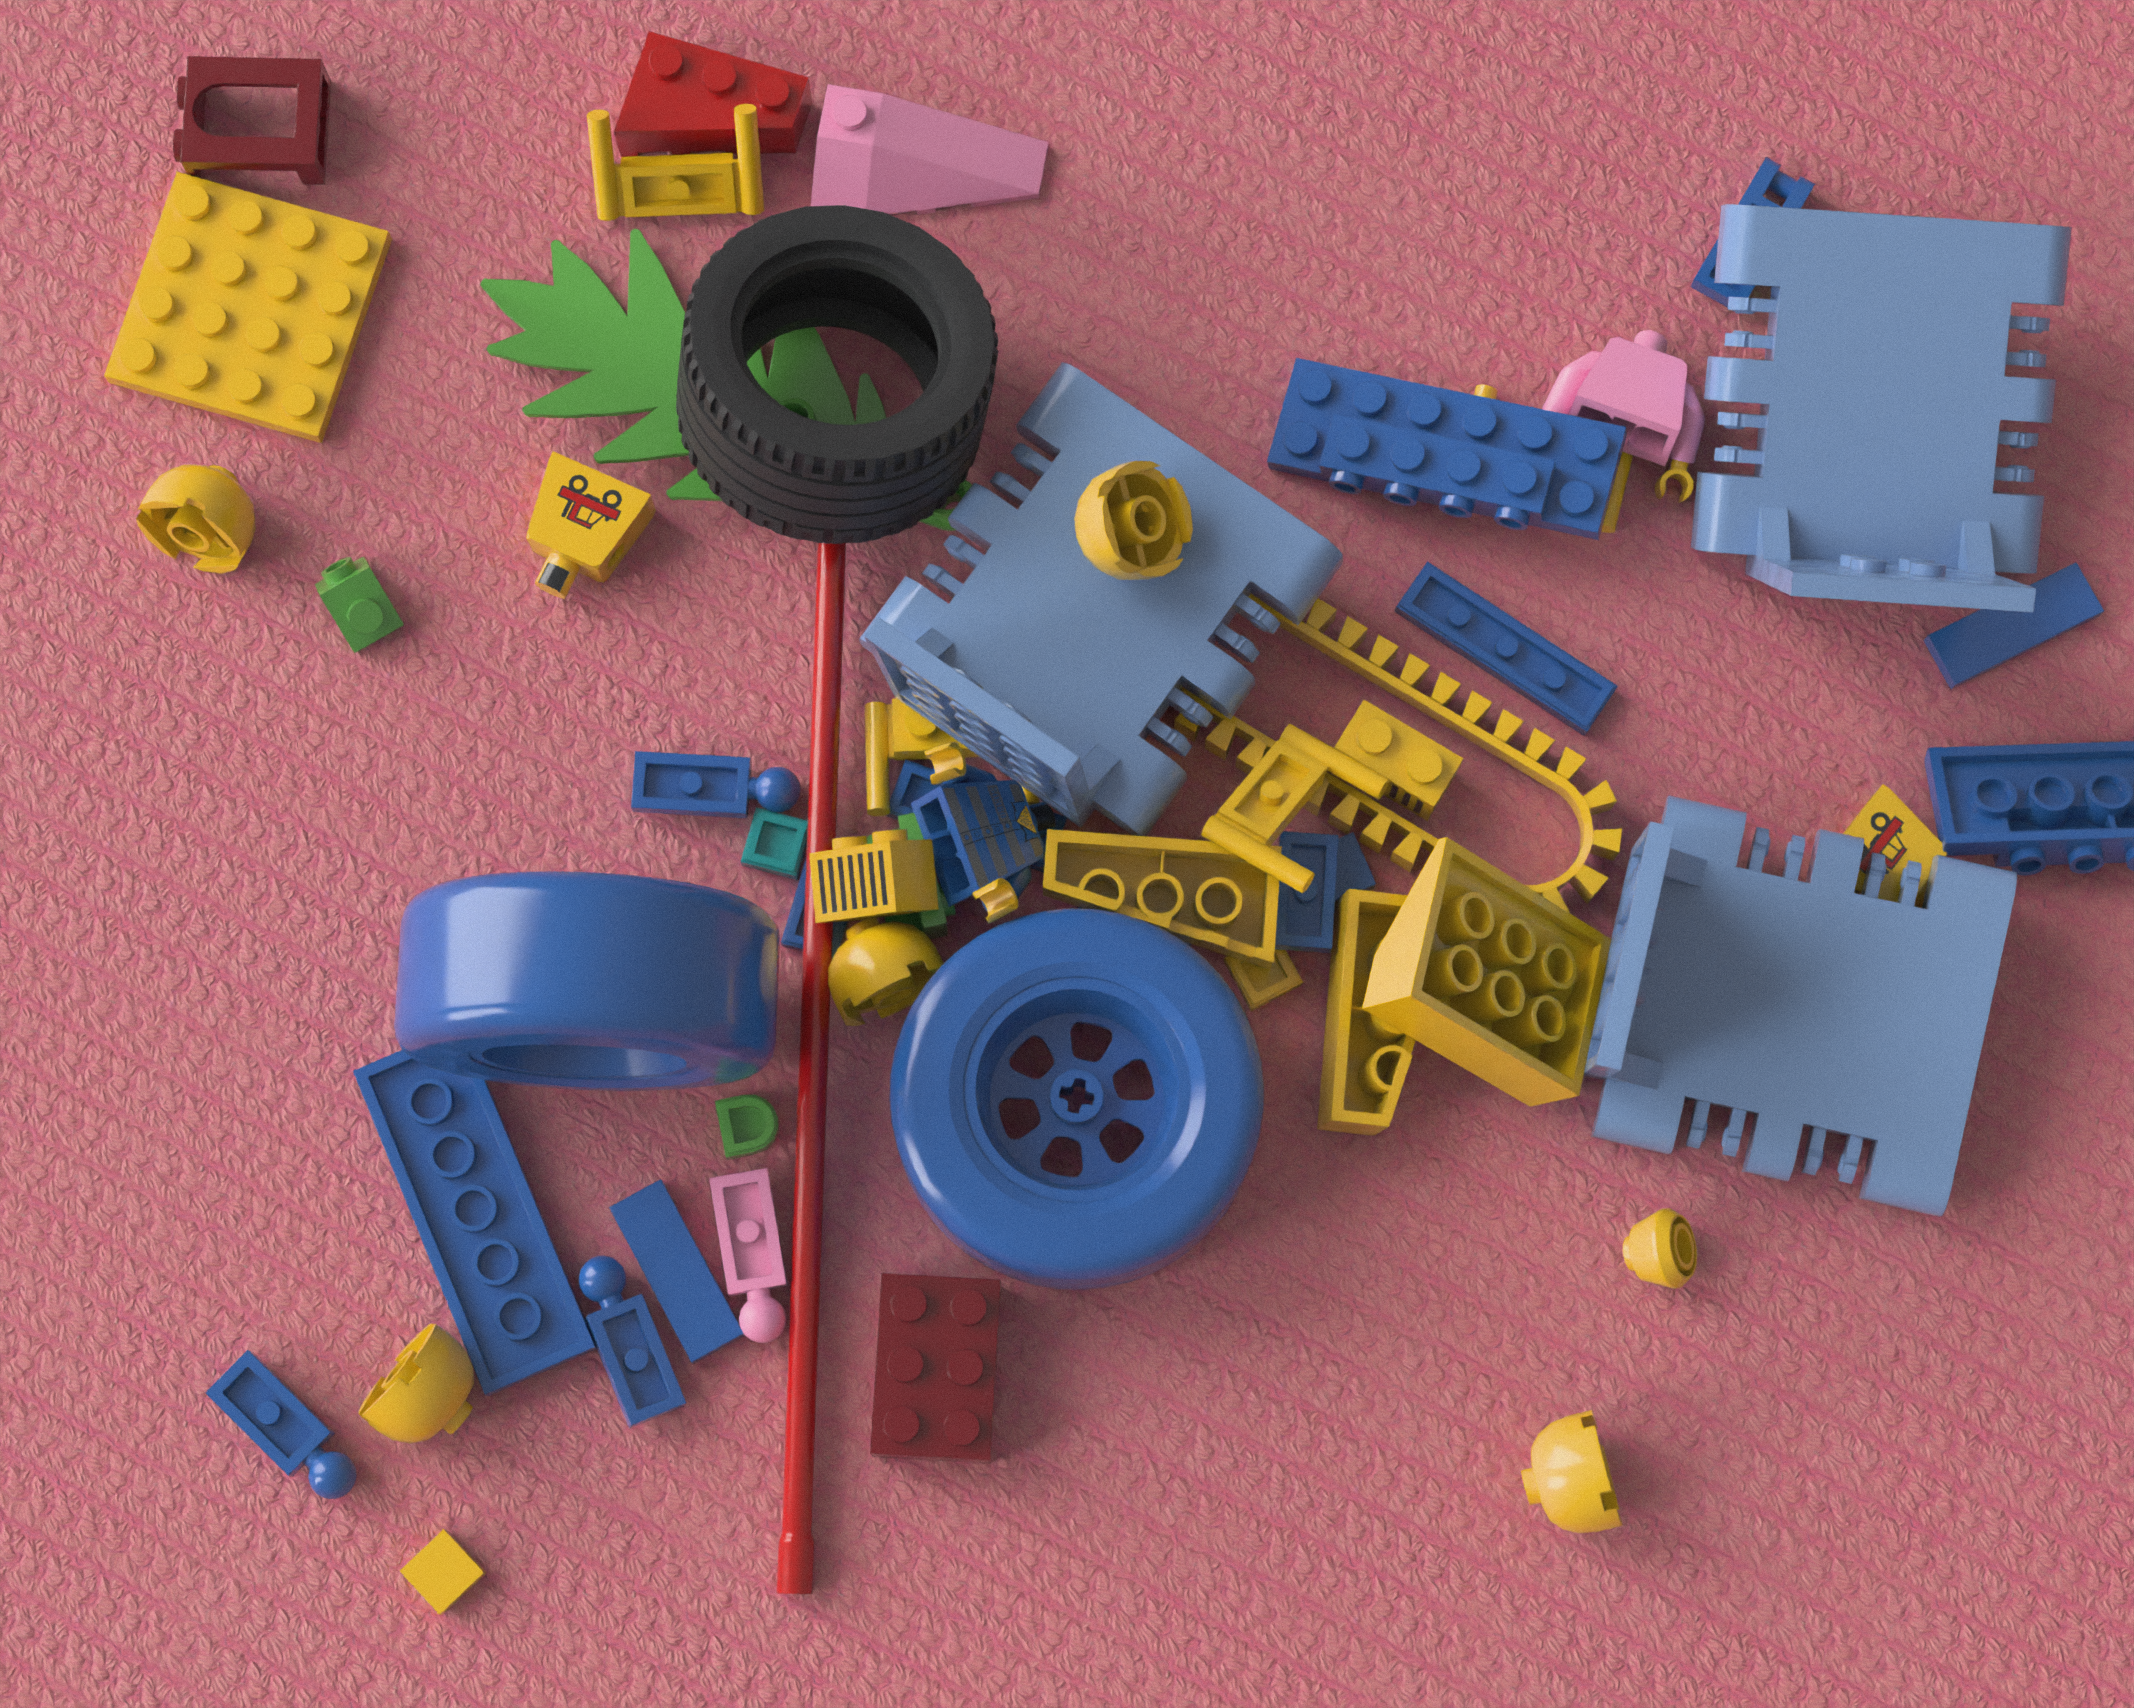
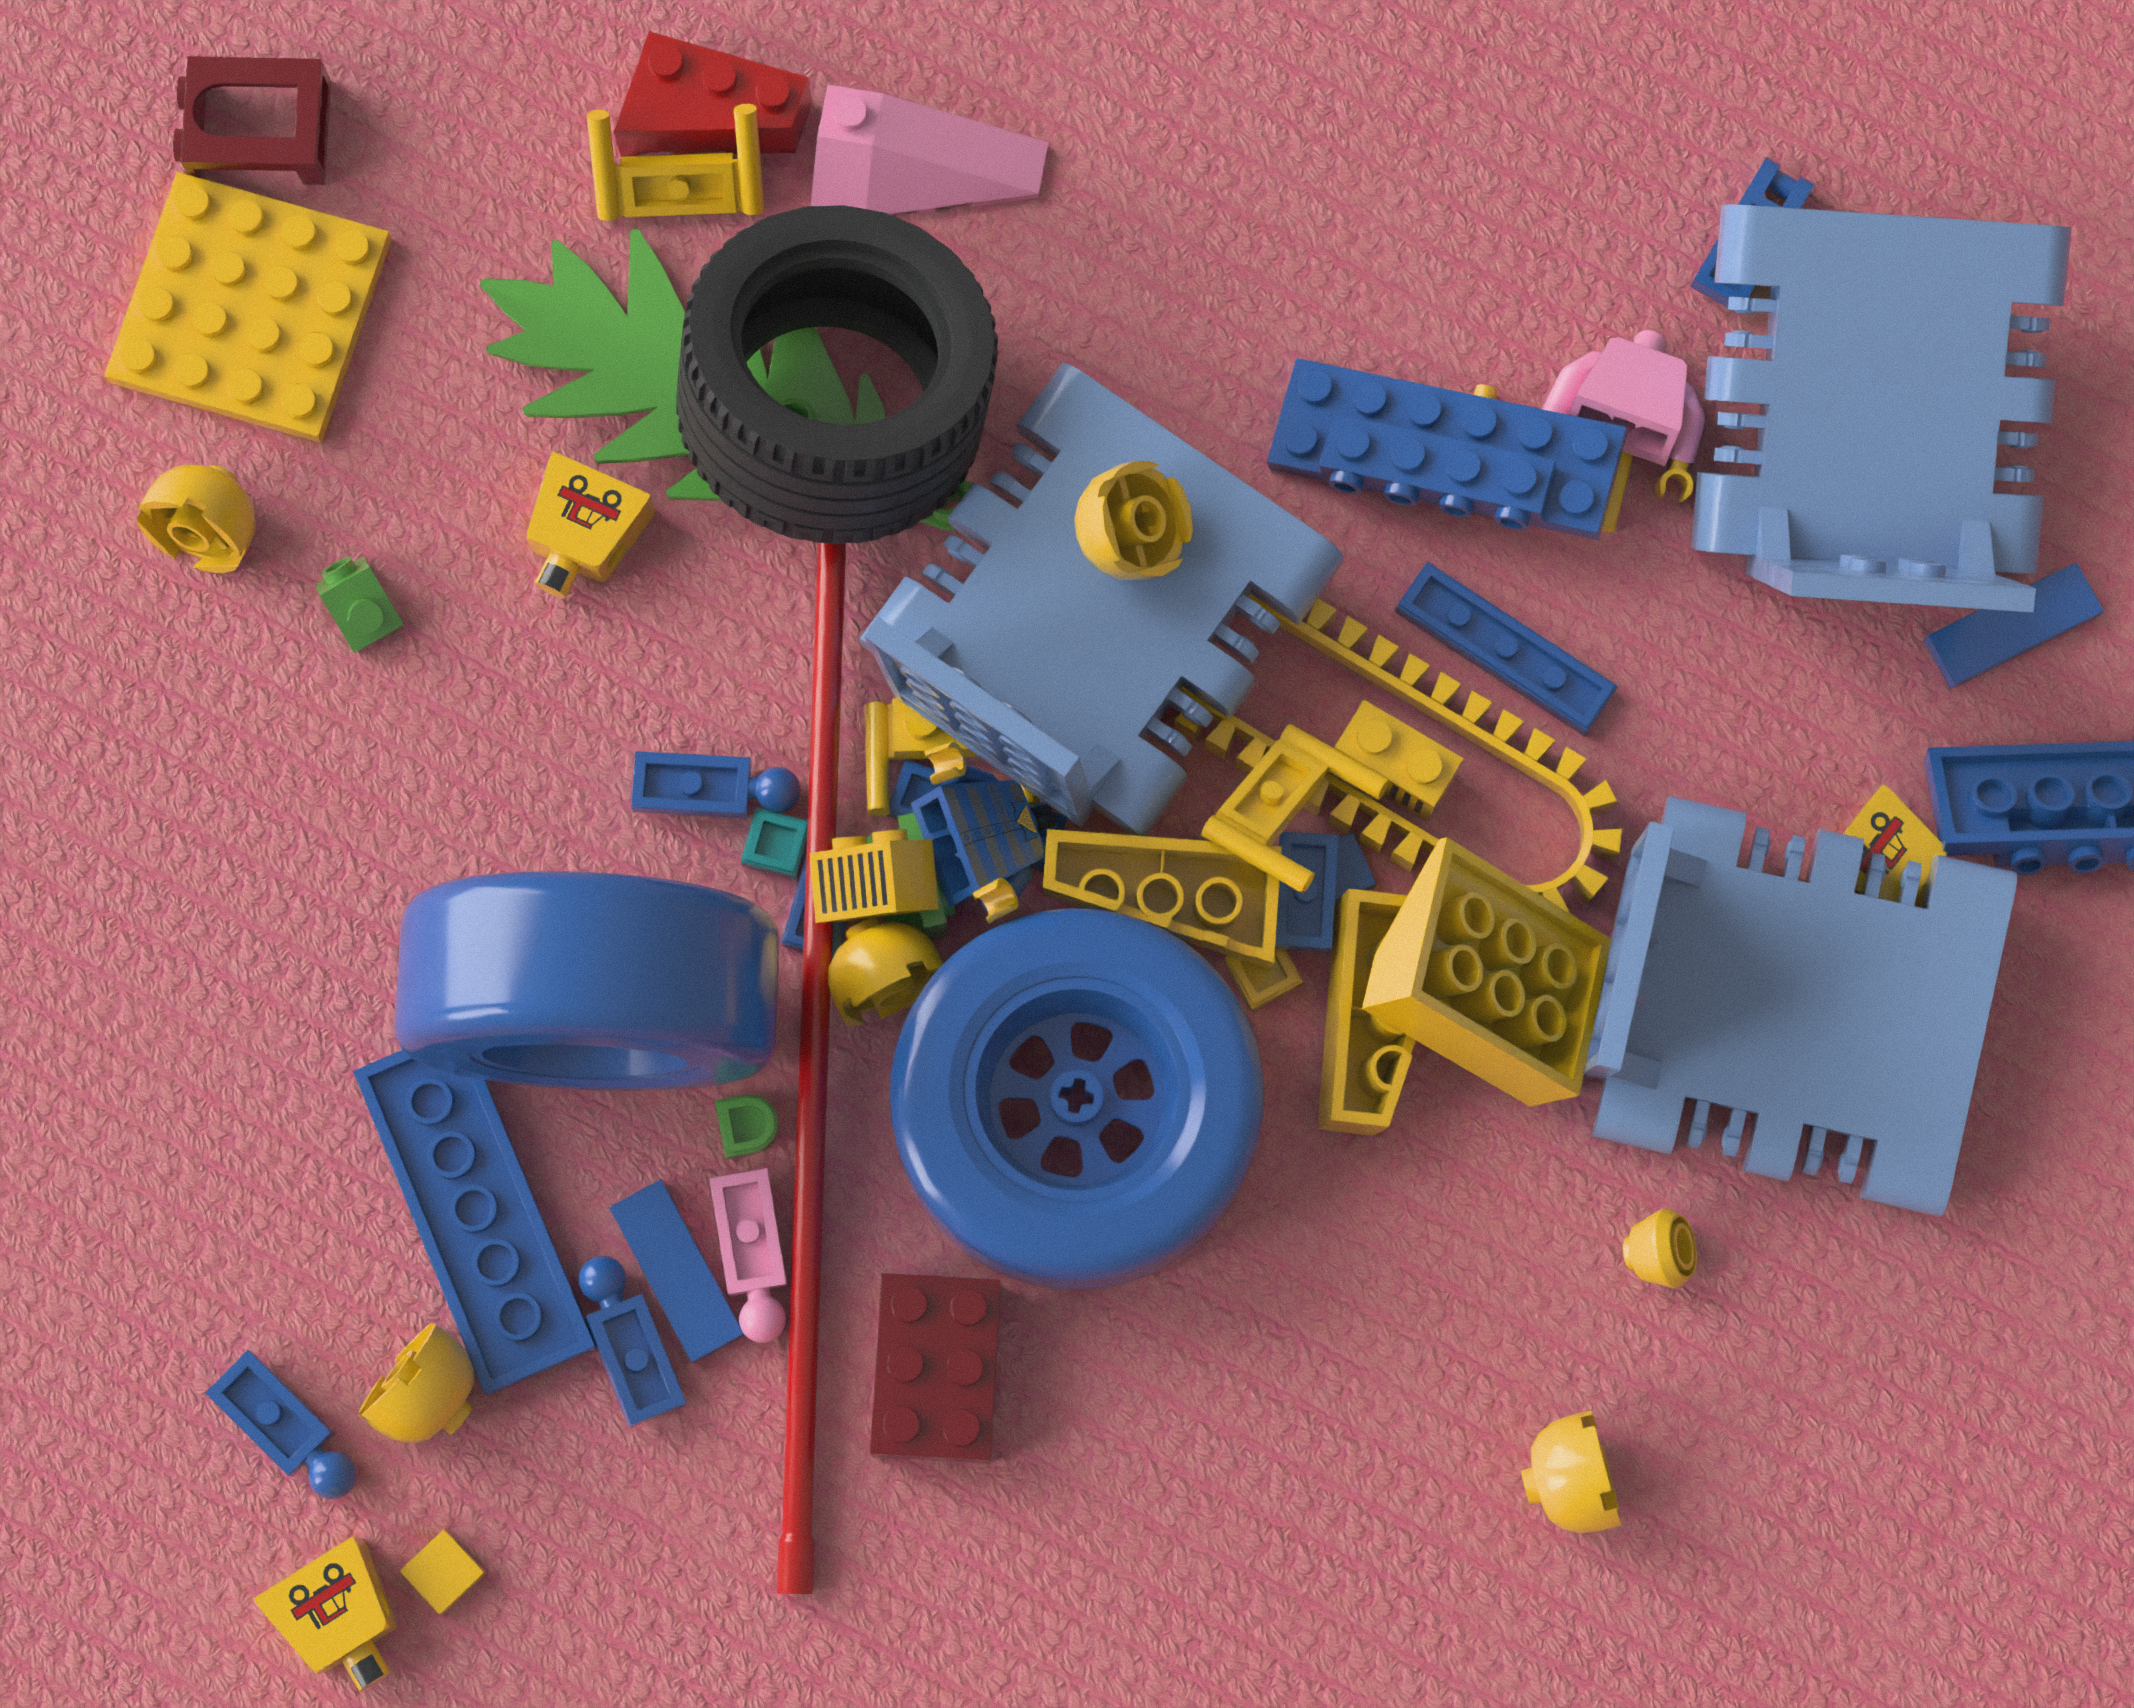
(334, 1612): none -> yellow torso

